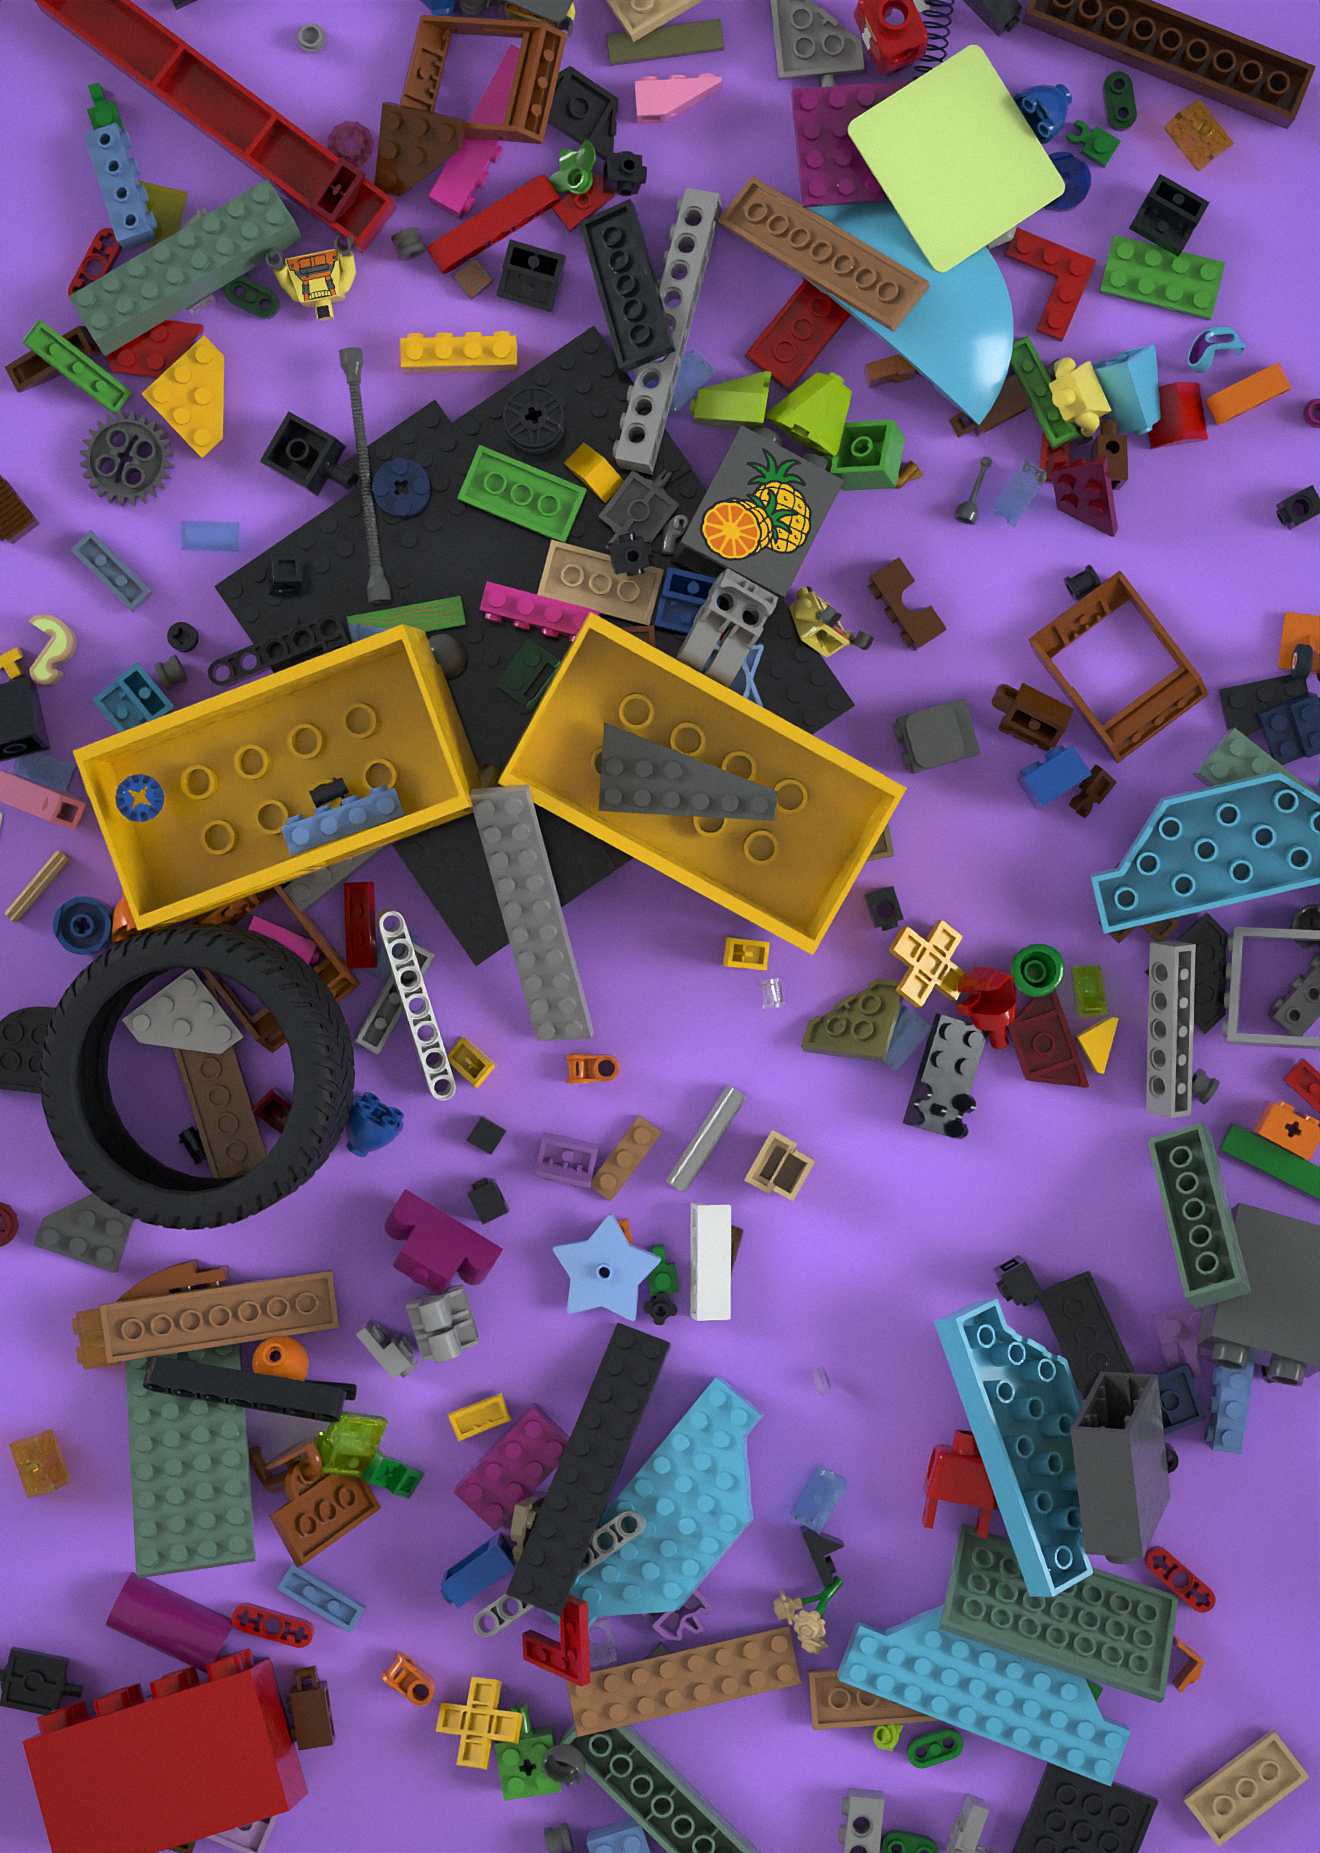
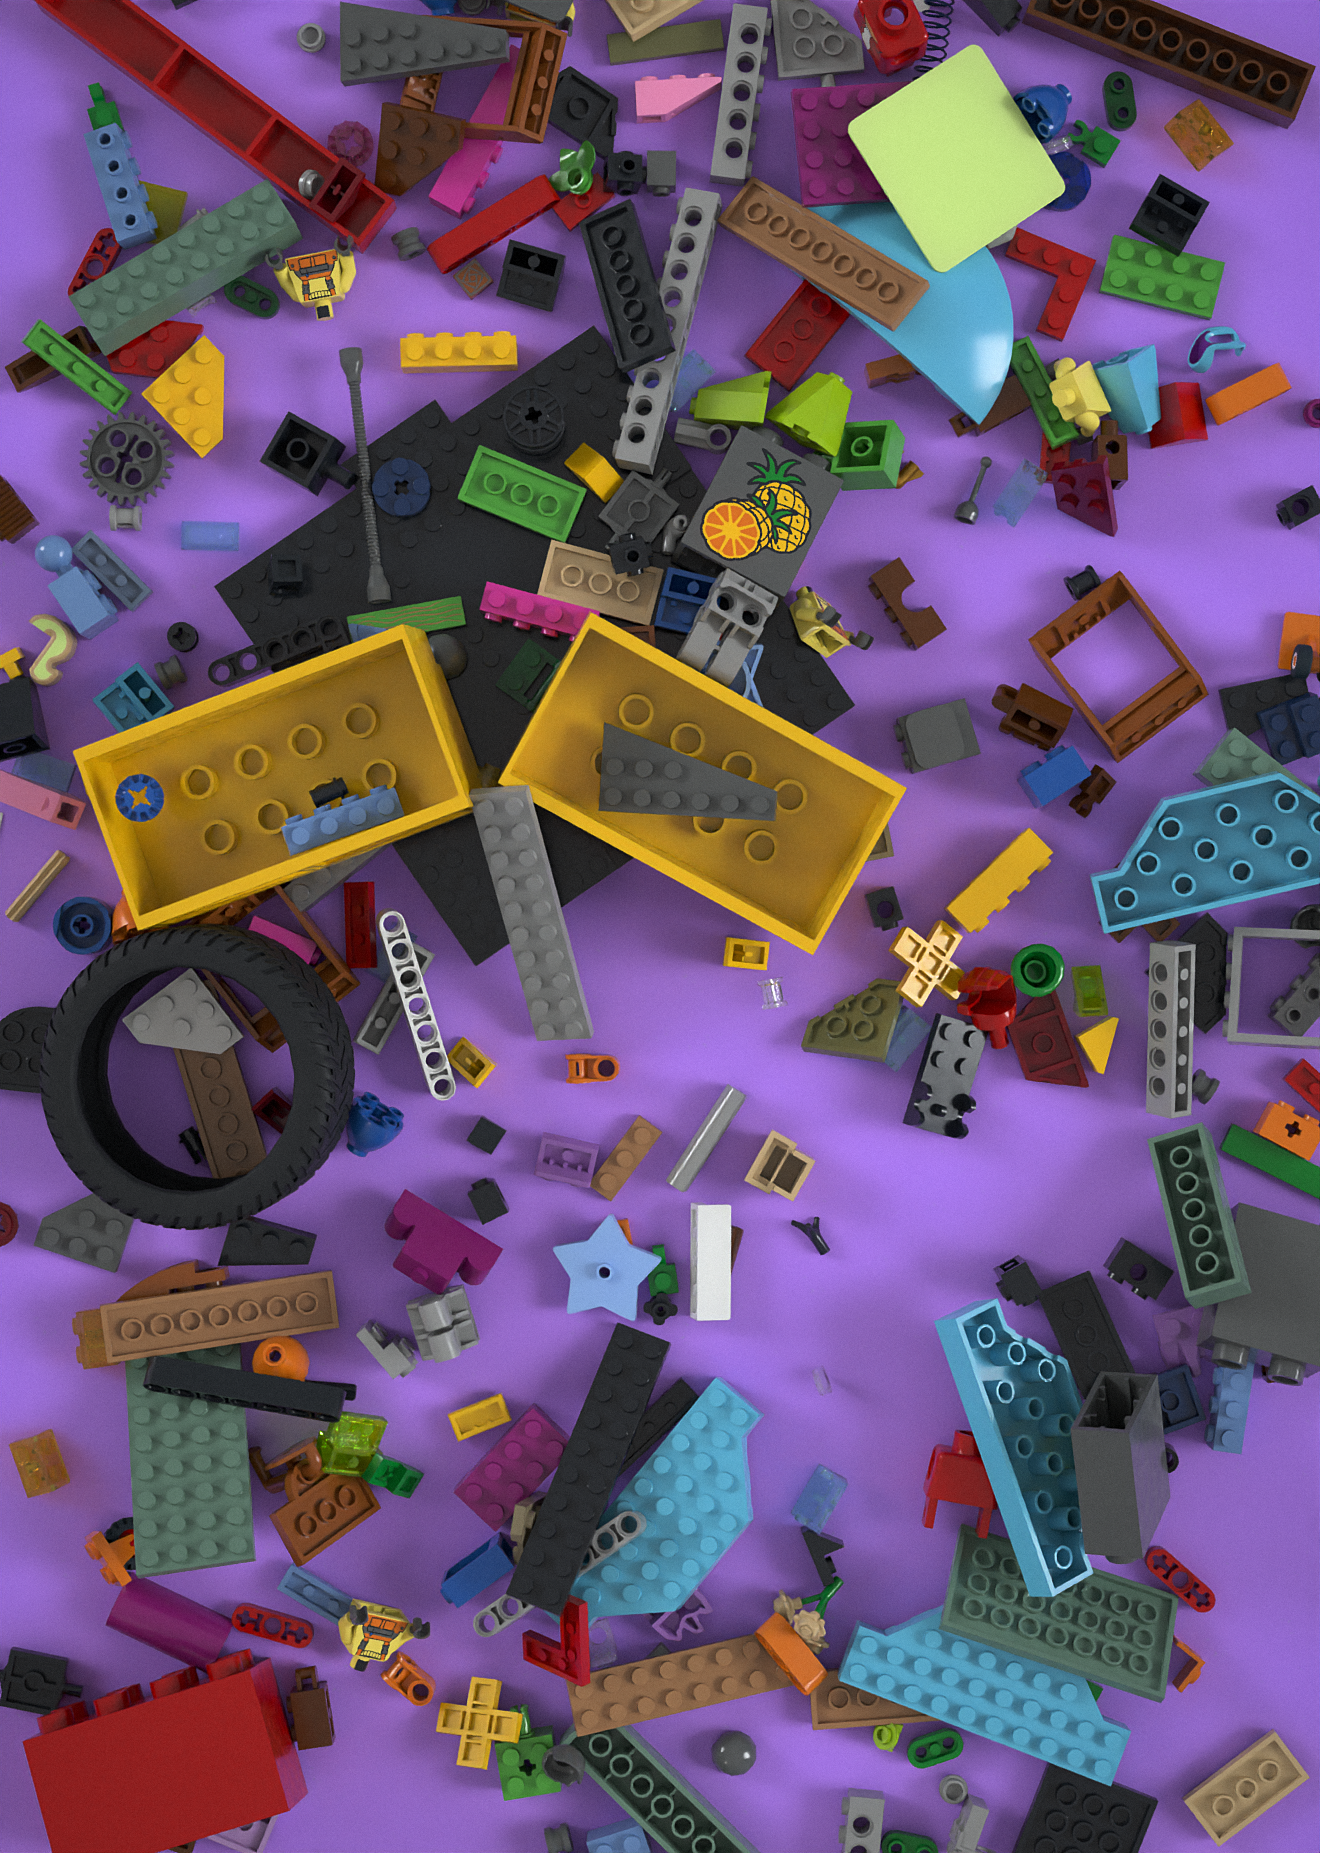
(75, 589): none -> medium blue brick
(114, 1551): none -> orange plate
(125, 518): none -> light grey bush
(265, 1243): none -> black wing
(310, 183): none -> light grey plate
(376, 1632): none -> torso
(397, 45): none -> dark grey wing
(660, 1418): none -> black tile
(661, 172): none -> dark grey brick
(698, 435): none -> light grey piece
(734, 1753): none -> dark grey hair
(744, 20): none -> light grey brick
(791, 1653): none -> orange beam
(814, 1234): none -> black bar
(953, 1789): none -> light grey plate
(998, 880): none -> yellow brick
(1058, 144): none -> clear tile
(1154, 1275): none -> black brick

